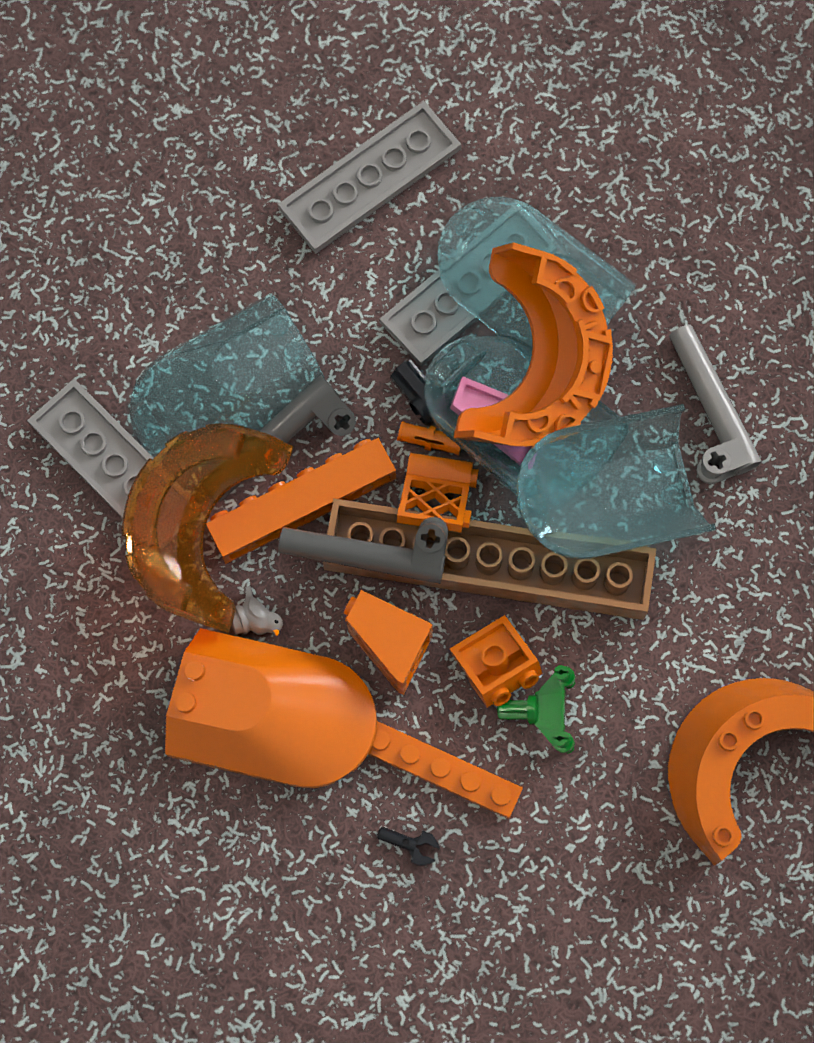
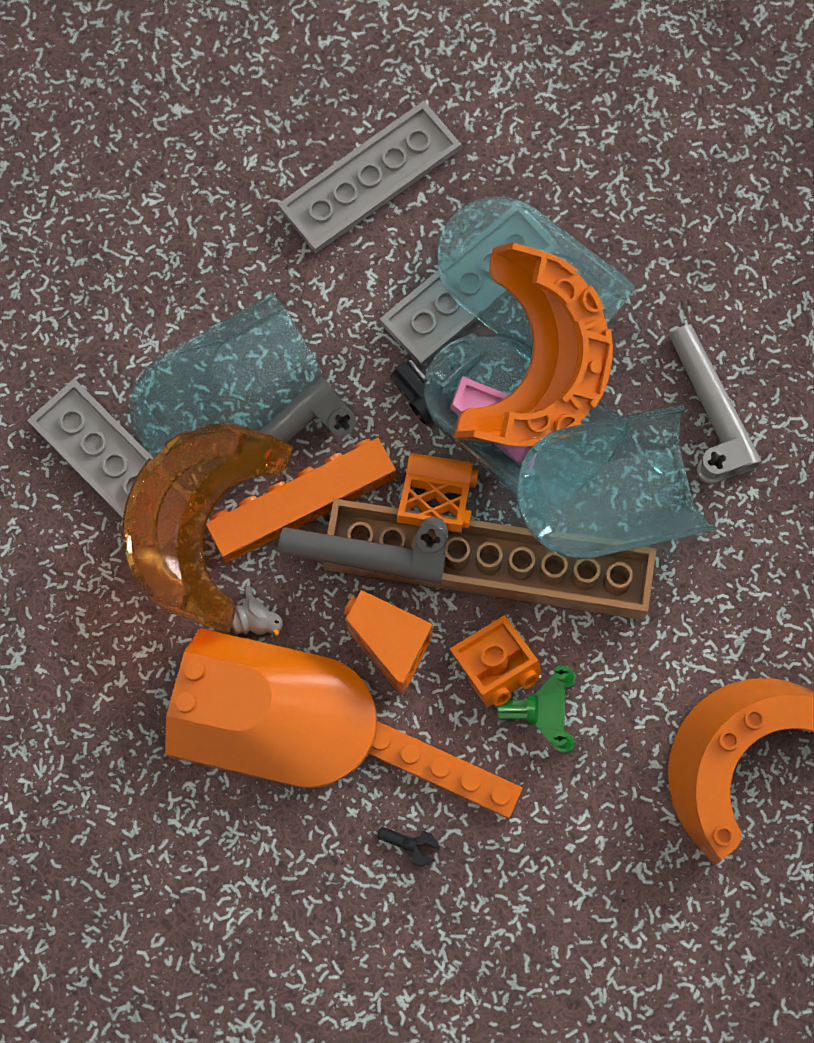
(427, 437): orange pin -> none

